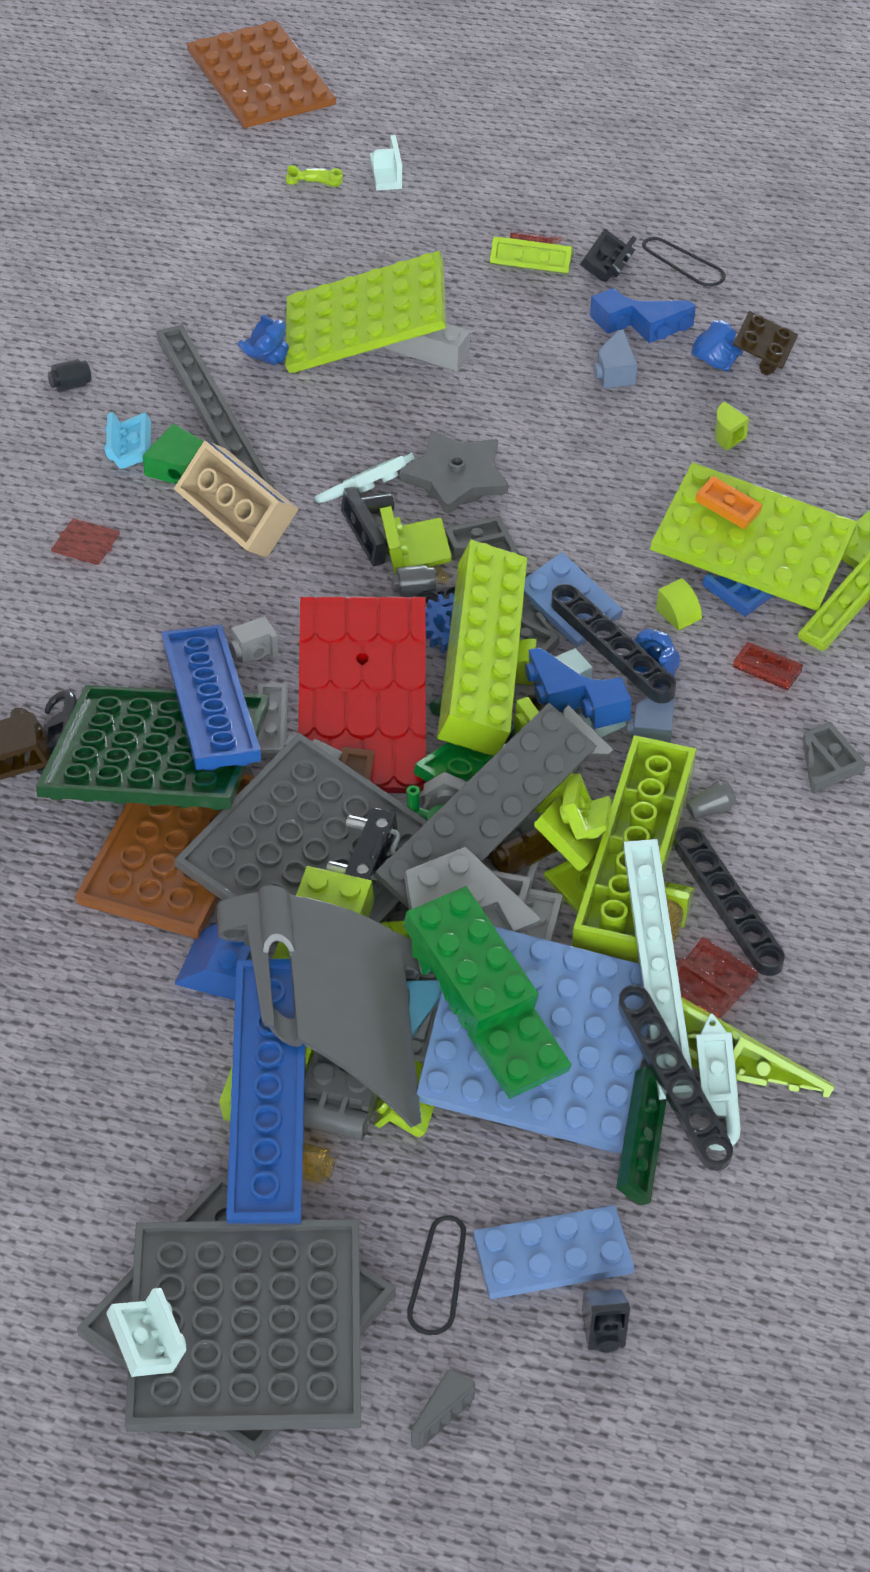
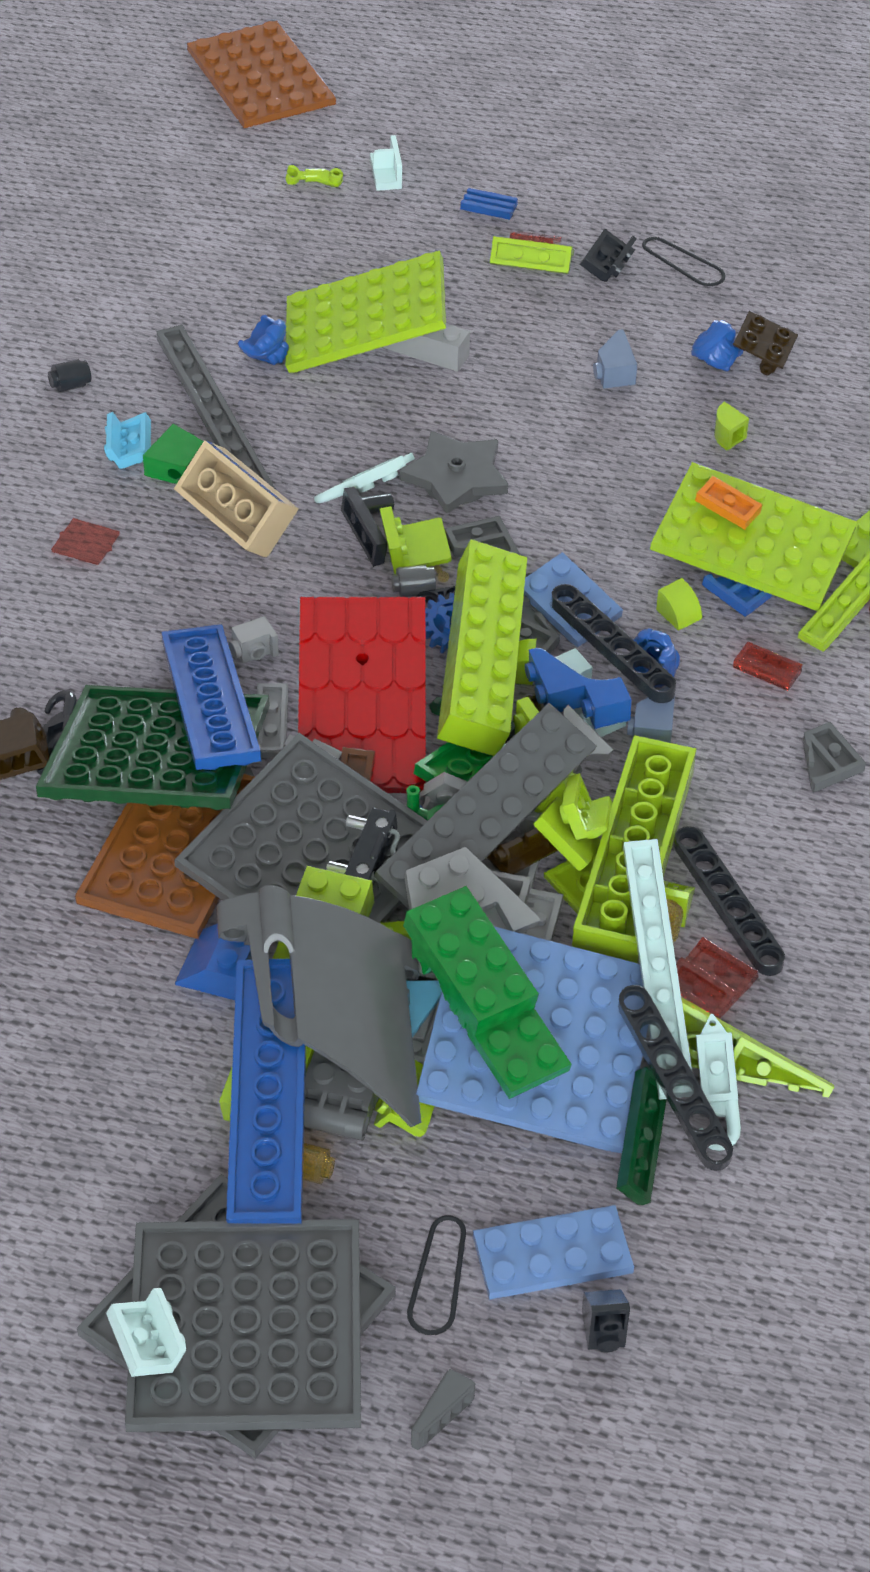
(489, 203): none -> blue tile
(649, 318): blue arch -> none
(713, 800): dark grey cone -> none

